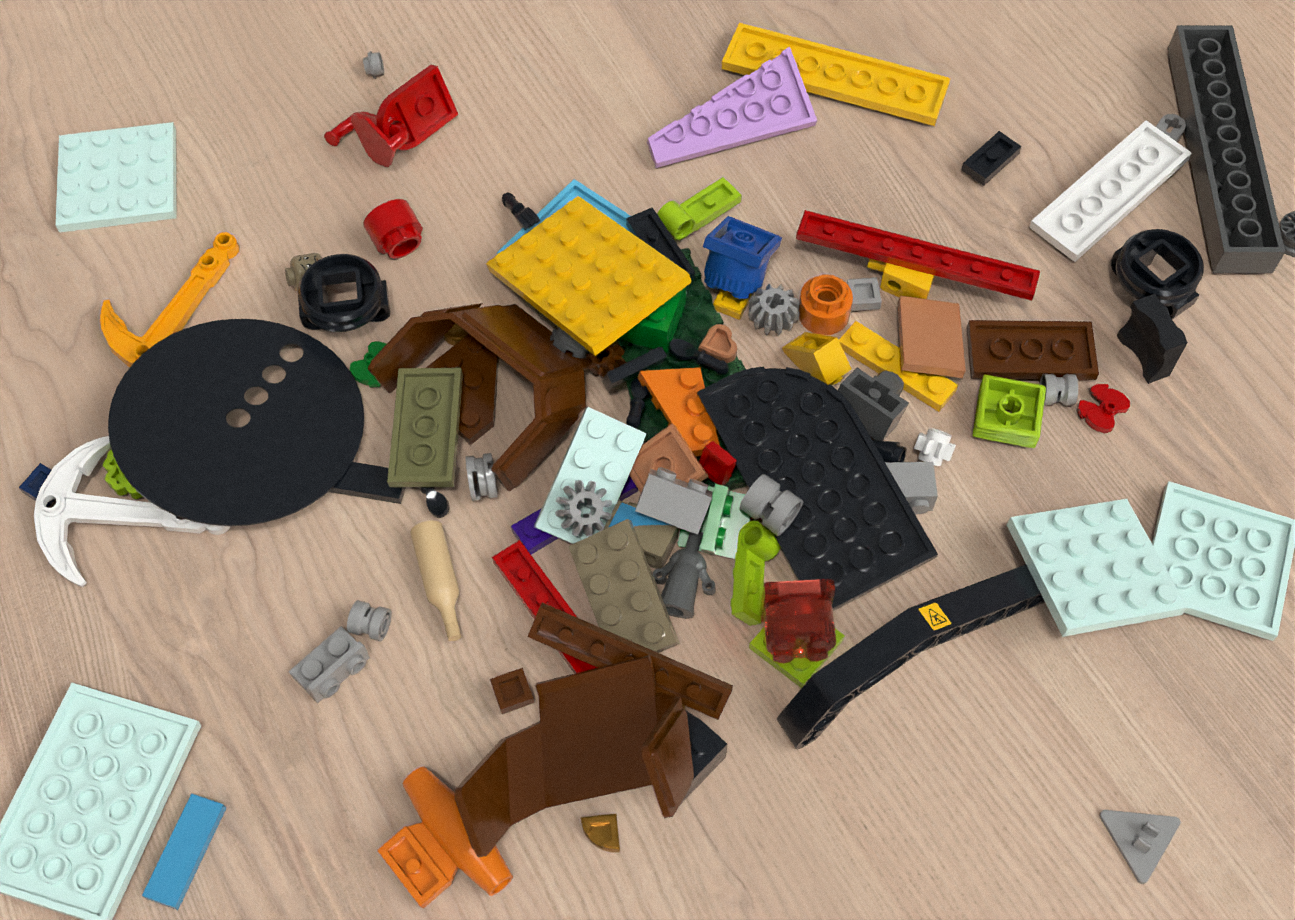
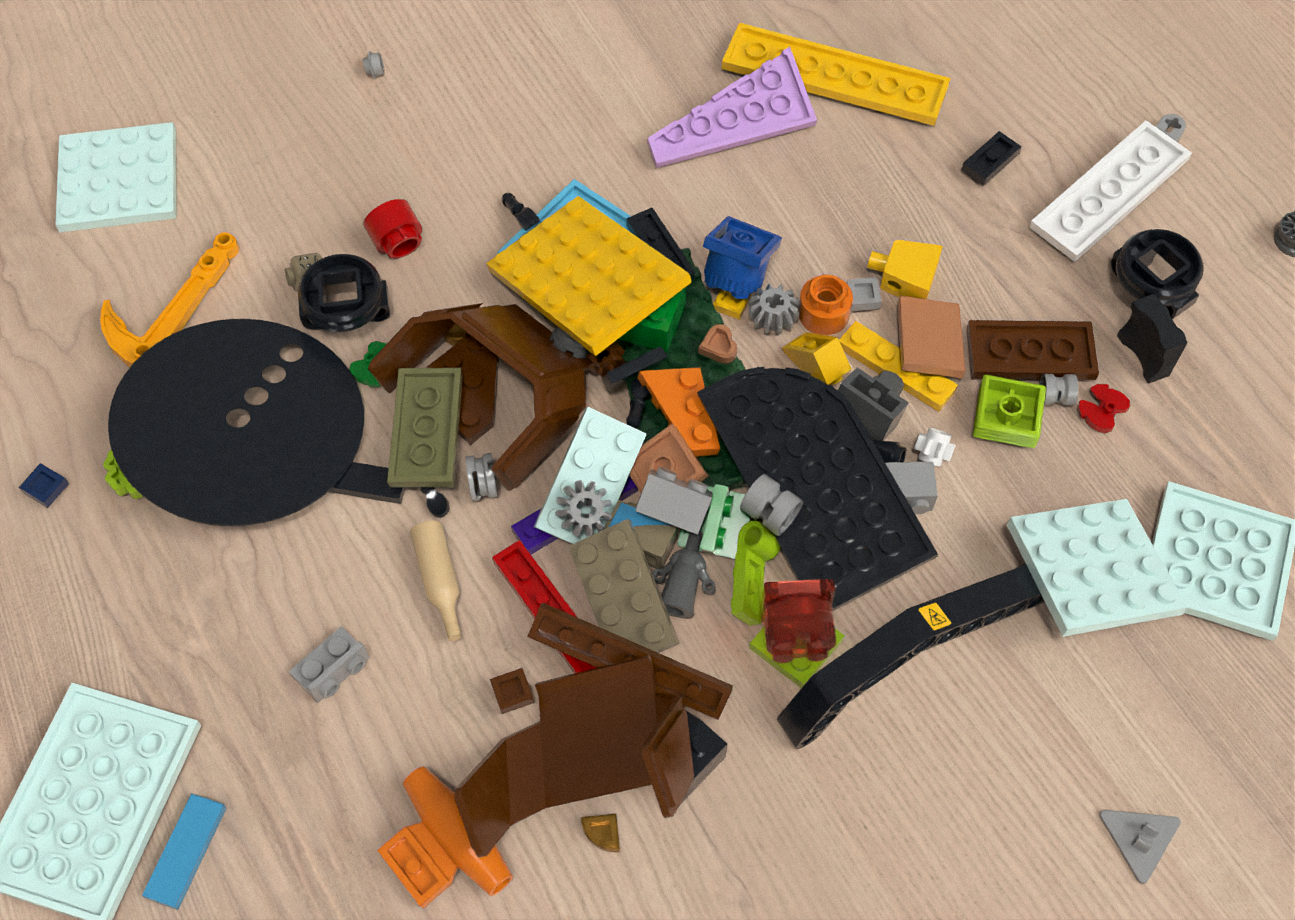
(70, 507): white piece -> none
(369, 620): light grey wheel -> none
(402, 119): red plate -> none
(686, 351): black piece -> none
(699, 209): lime plate -> none
(717, 463): red plate -> none
(918, 255): red tile -> none
(1225, 151): dark grey brick -> none

